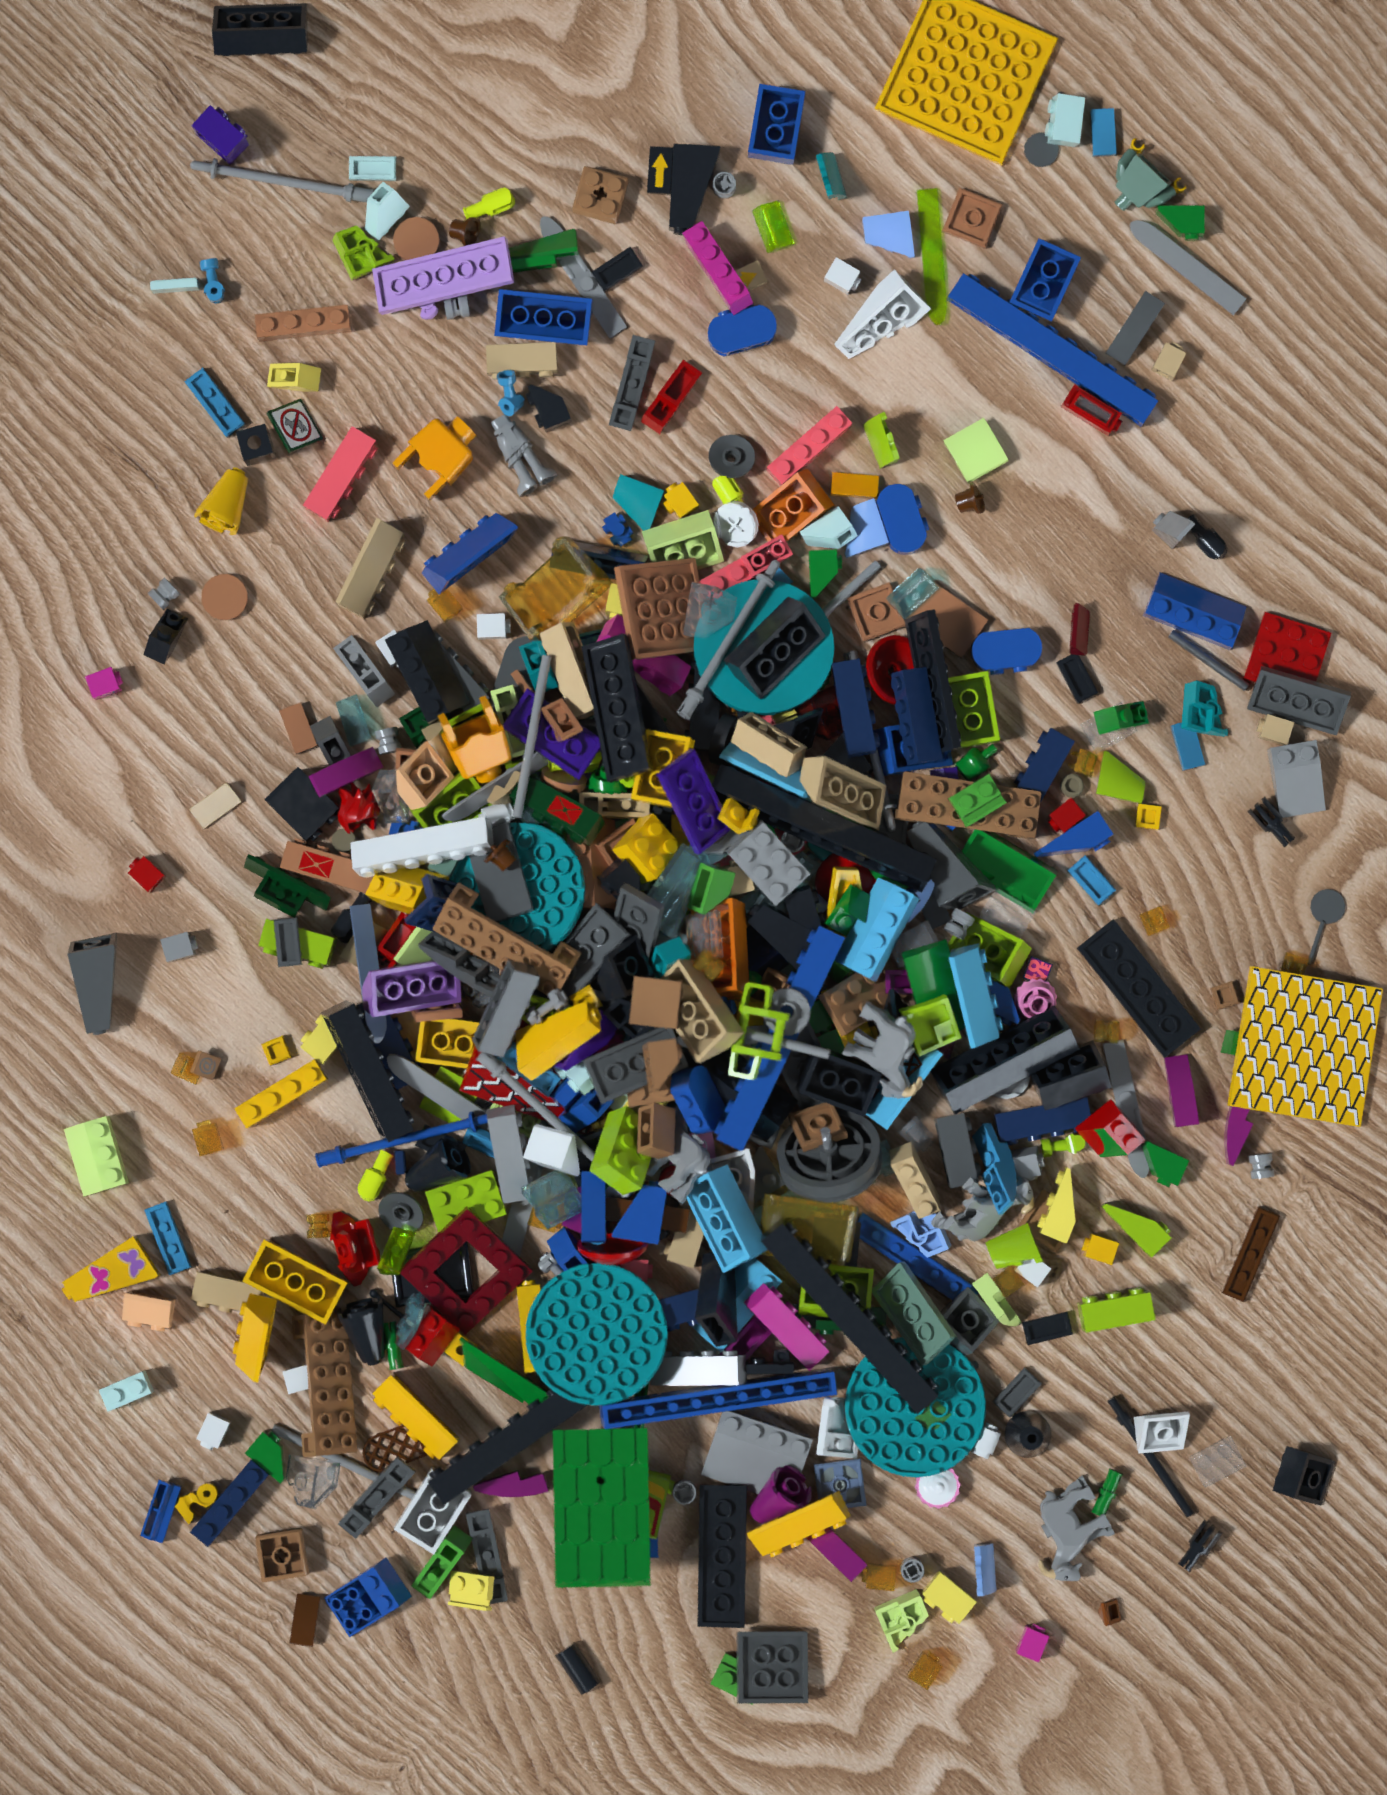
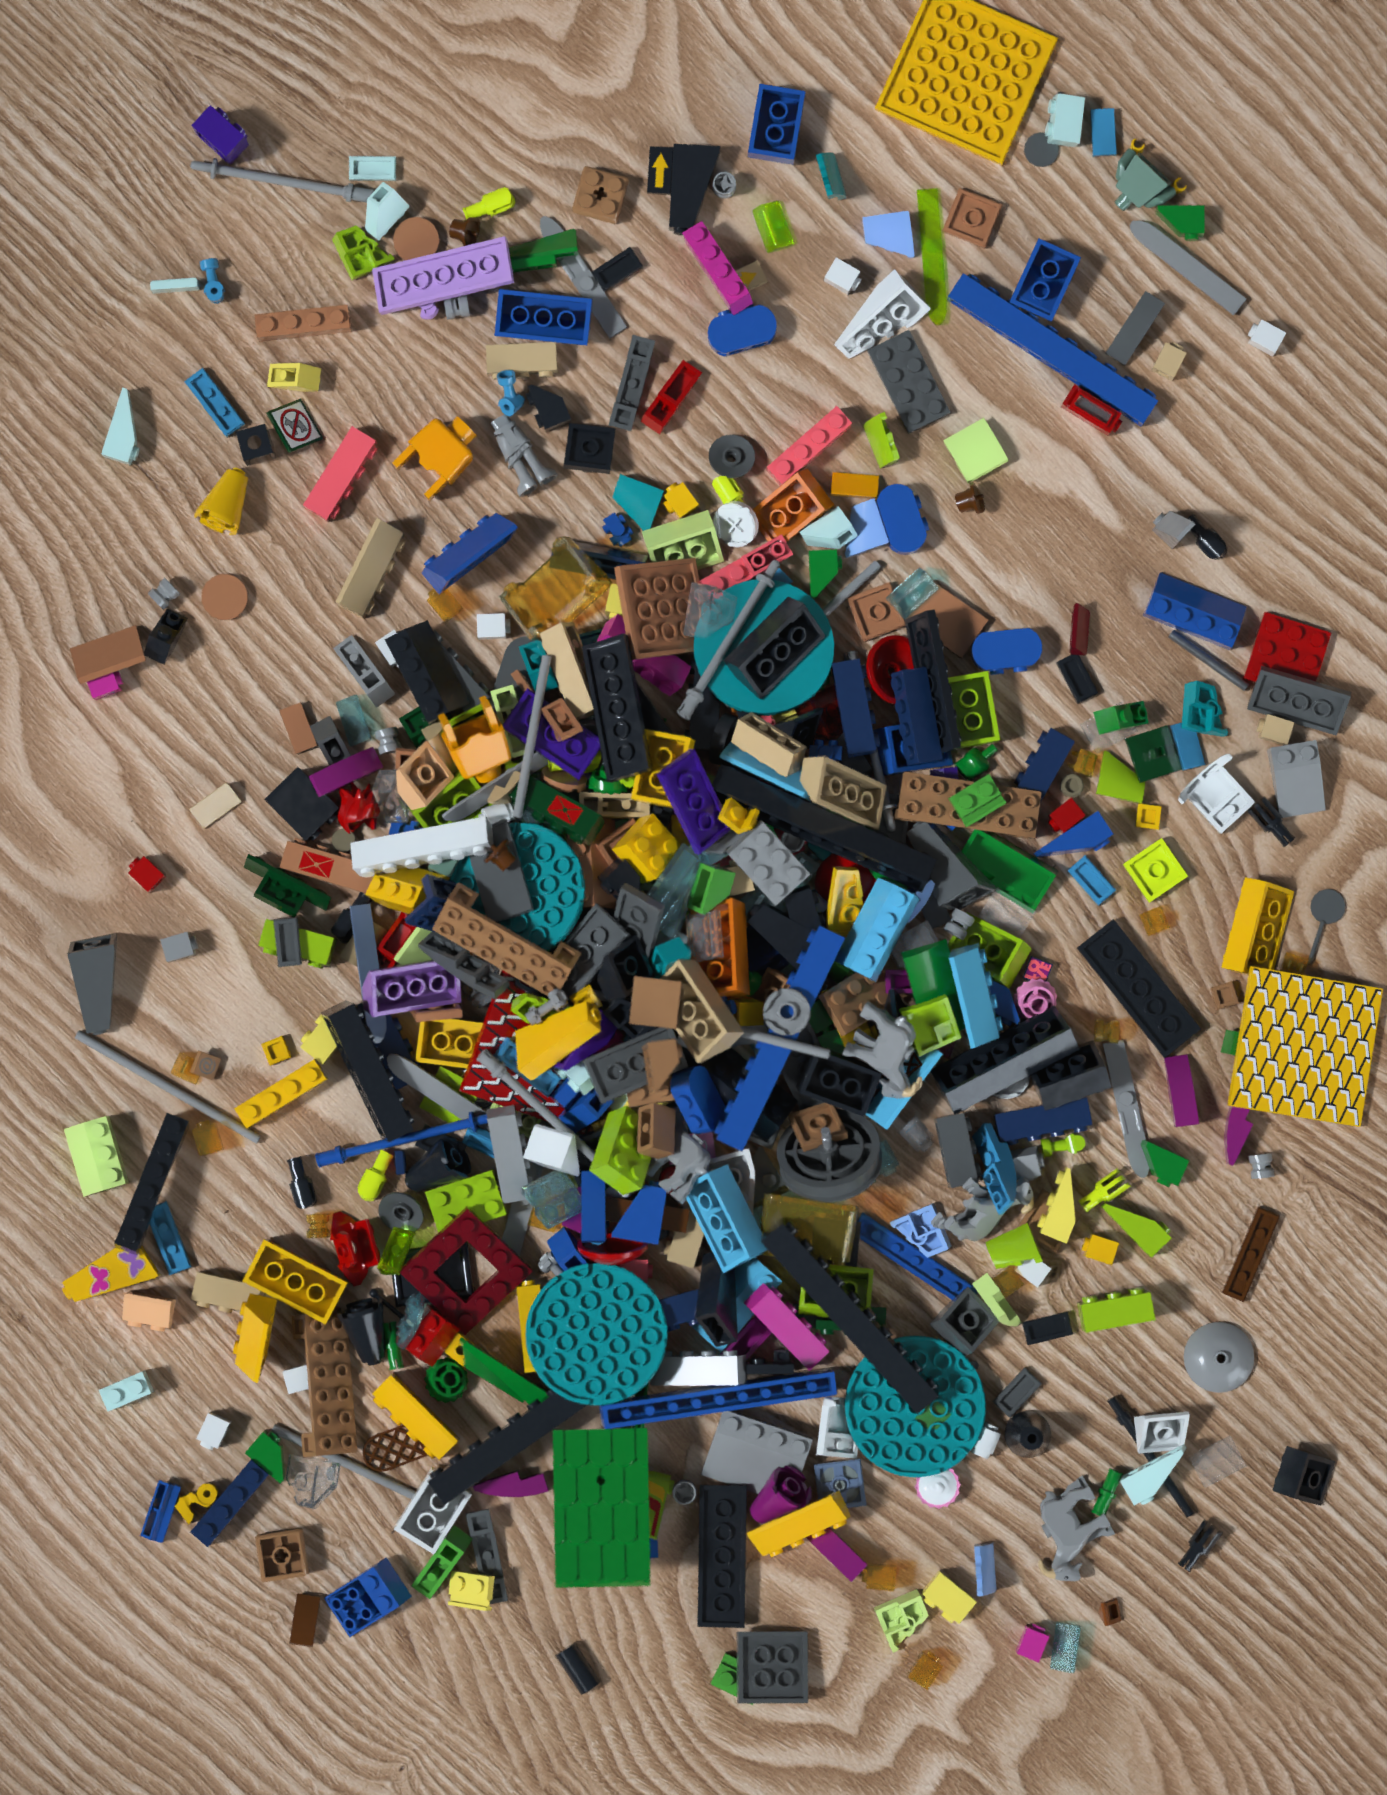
(107, 654): none -> nougat tile
(121, 437): none -> light aqua slope
(151, 1184): none -> black arch
(167, 1086): none -> light grey piece
(260, 29): black slope -> none
(301, 1185): none -> black arm
(376, 1496): dark grey slope -> none
(446, 1380): none -> green piece
(506, 1008): brick -> none
(589, 448): none -> black hinge
(709, 965): clear yellow wheel -> none
(745, 1013): lime bar -> none
(831, 751): none -> blue piece
(850, 907): green slope -> none
(908, 382): none -> dark grey plate
(909, 1565): light grey wheel -> none
(913, 1313): sand green plate -> none
(915, 1180): tan brick -> none
(1065, 1647): none -> clear light blue slope
(1101, 1193): none -> neon yellow arm
(1110, 1131): red slope -> none
(1145, 1480): none -> light aqua slope
(1153, 754): none -> dark green piece
(1155, 870): none -> neon yellow plate
(1202, 1354): none -> light grey dish
(1217, 795): none -> white piece
(1257, 926): none -> yellow slope
(1266, 337): none -> white brick

